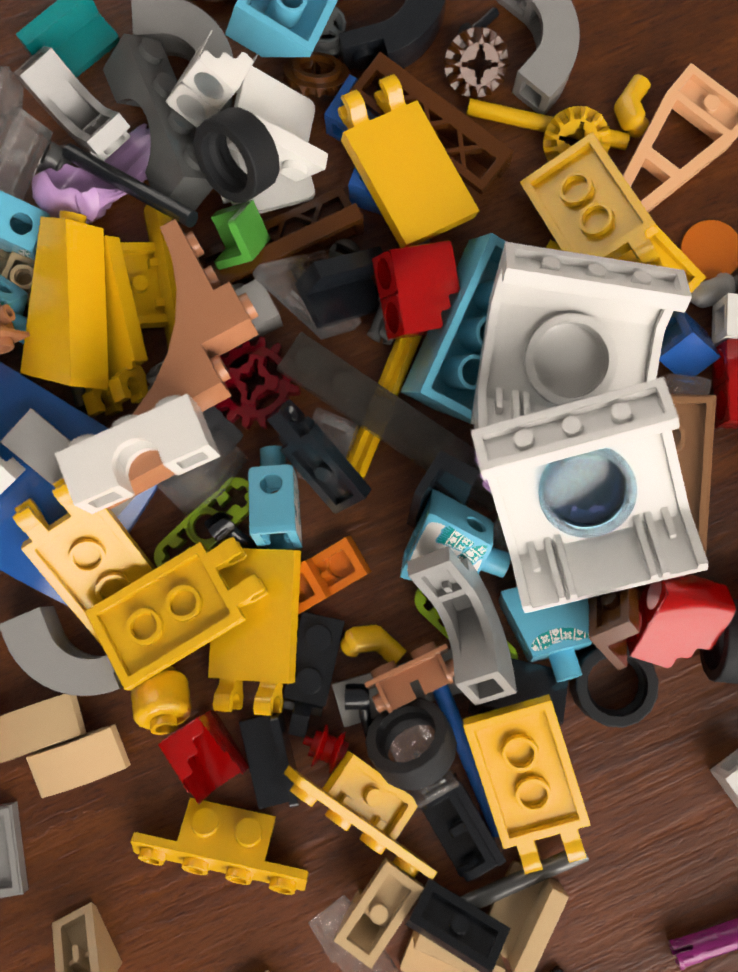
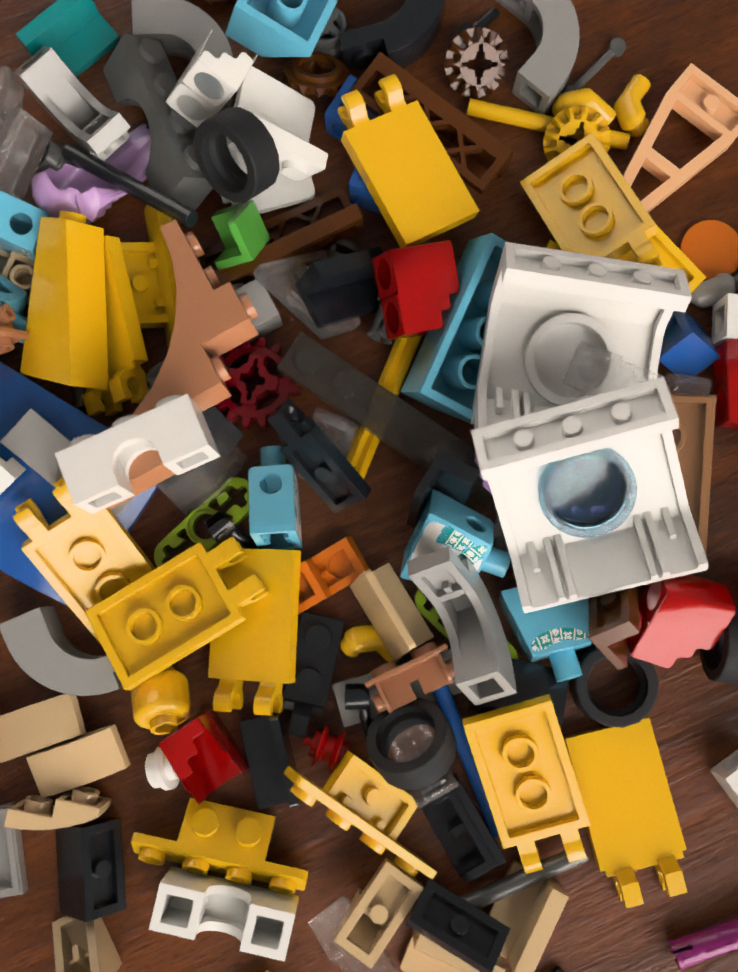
(69, 810): none -> tan slope
(91, 869): none -> black panel
(160, 772): none -> white plate
(201, 903): none -> white arch
(391, 611): none -> tan panel
(584, 97): none -> yellow arm
(602, 371): none -> clear slope
(615, 49): none -> dark grey hinge
(628, 807): none -> yellow tile

